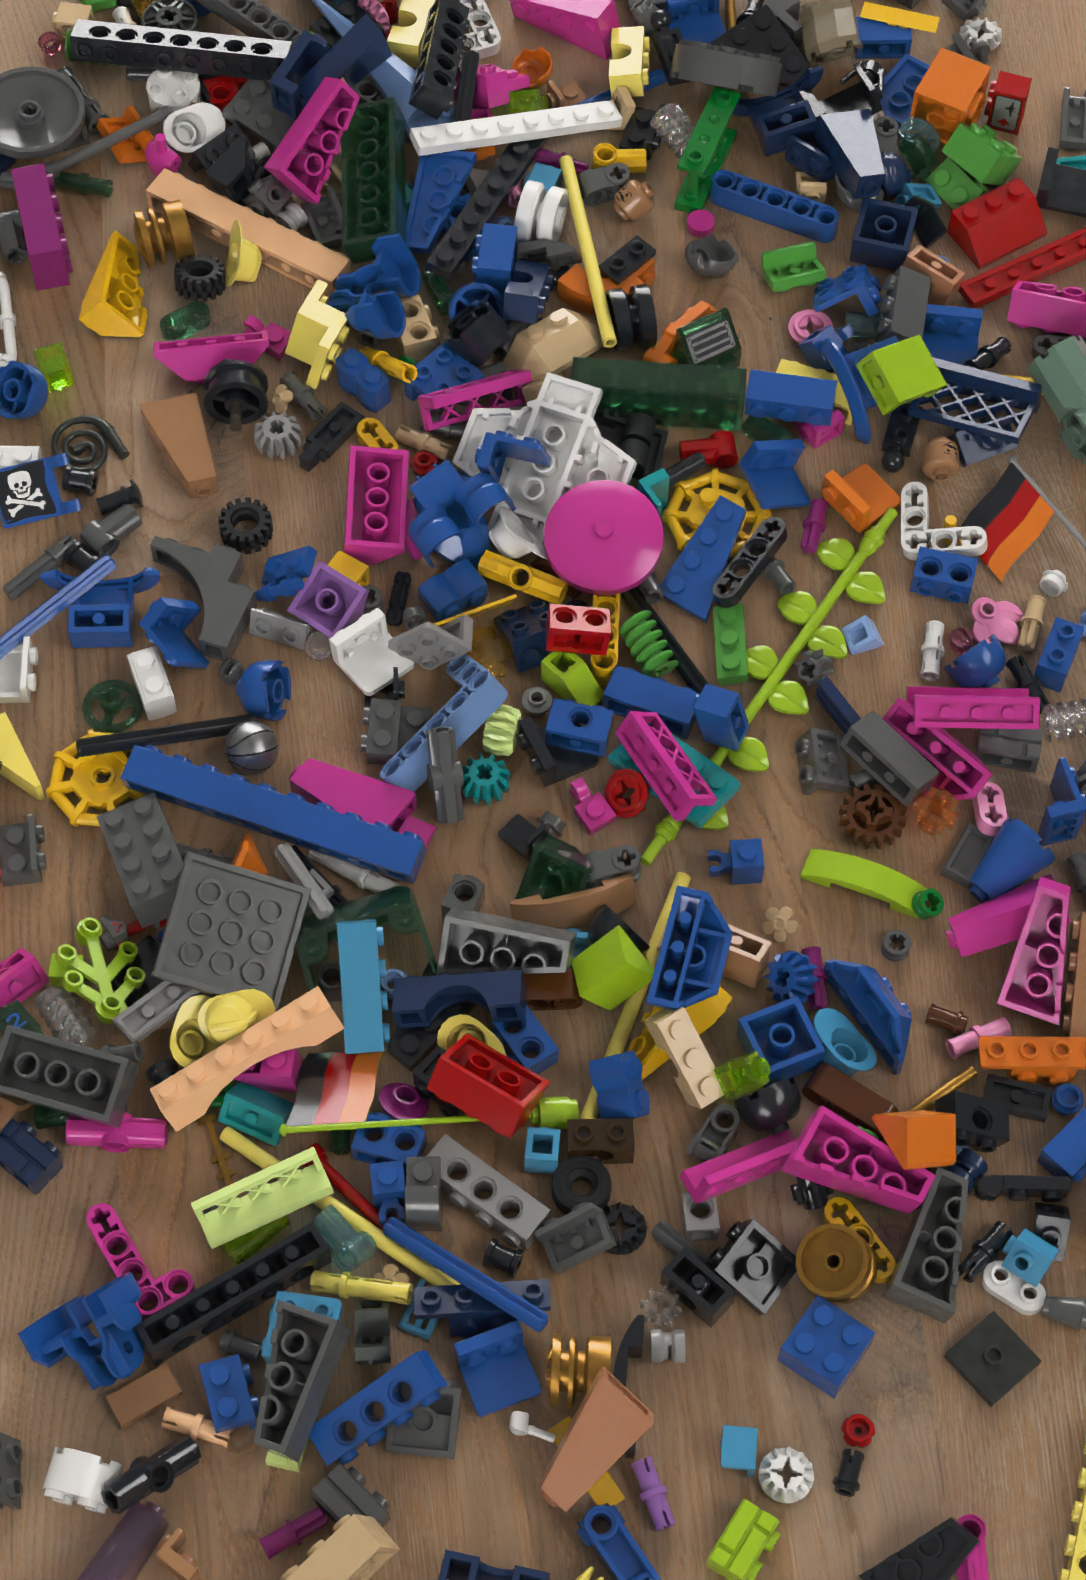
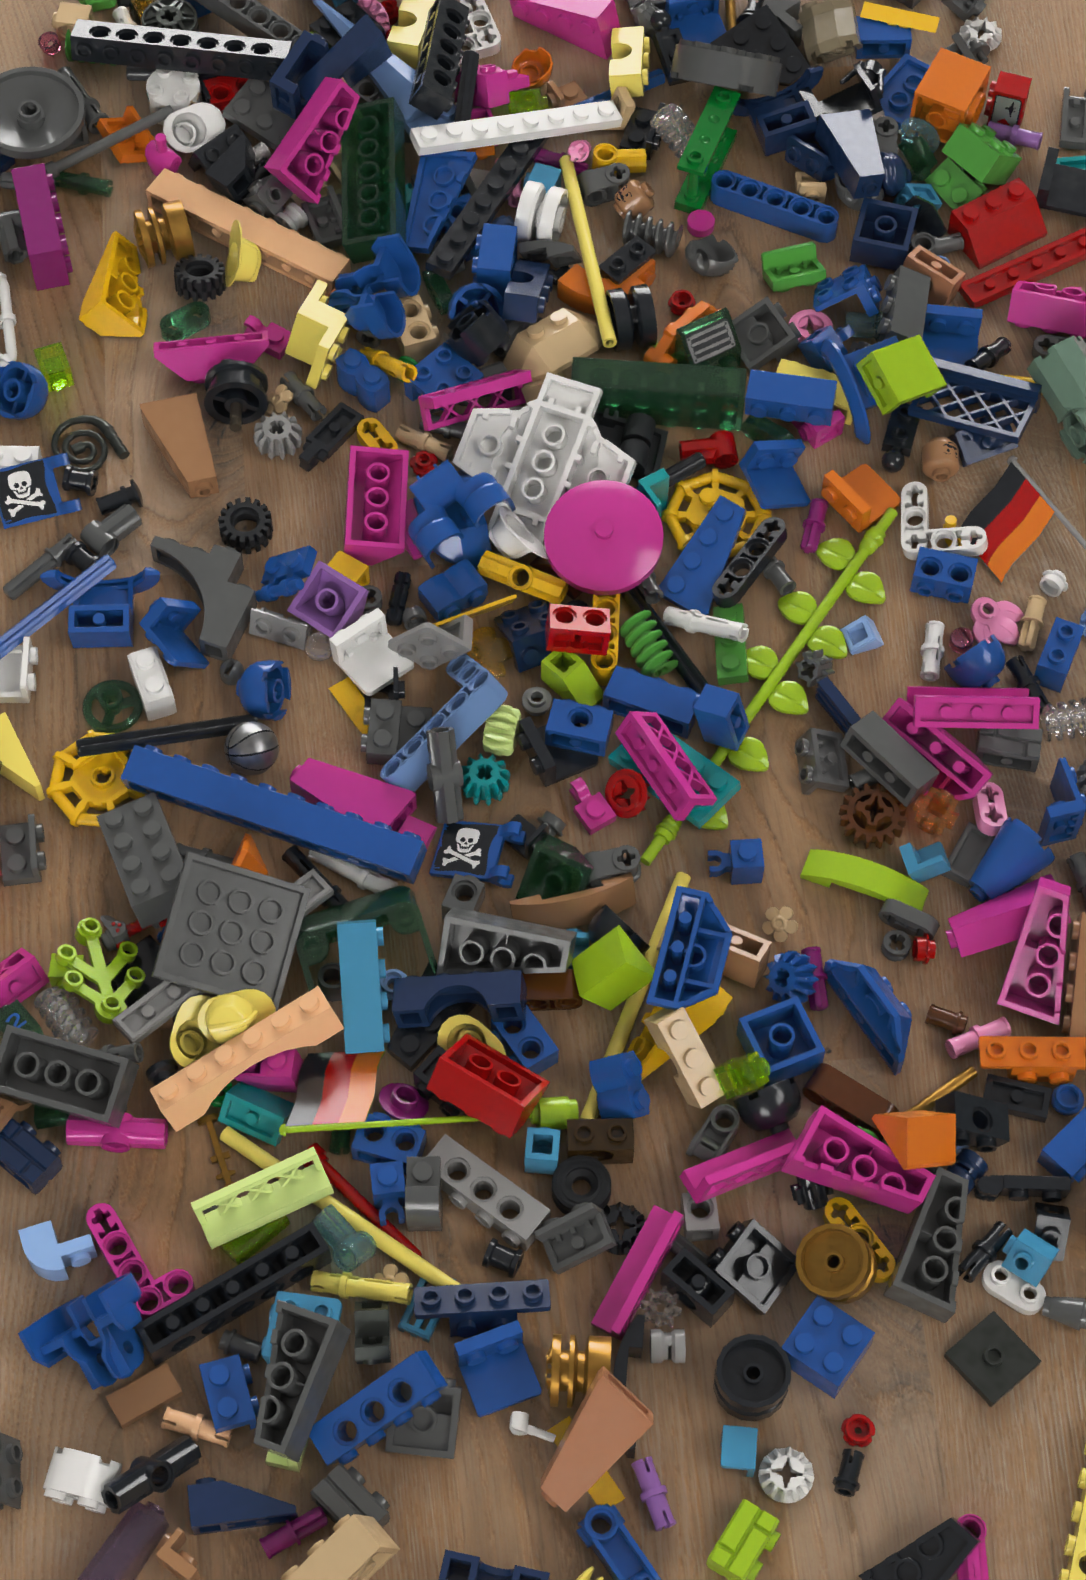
(49, 1256): none -> light blue brick
(228, 1507): none -> dark blue slope
(301, 876): light grey axle -> none
(351, 701): none -> yellow piece
(466, 1274): blue axle -> none
(476, 850): none -> flag
(498, 446): blue bracket -> none
(579, 150): none -> bright pink axle
(638, 1272): none -> dark pink fence
(654, 235): none -> dark grey piece
(681, 297): none -> red plate
(695, 622): none -> white pin
(748, 1358): none -> black wheel
(765, 334): none -> dark grey plate
(843, 1043): dark azure piece -> none
(908, 919): none -> dark grey beam
(921, 909): green bush -> none
(923, 949): none -> red plate
(925, 862): none -> dark azure panel
(938, 245): none -> dark grey pin
(1016, 135): none -> medium lavender pin

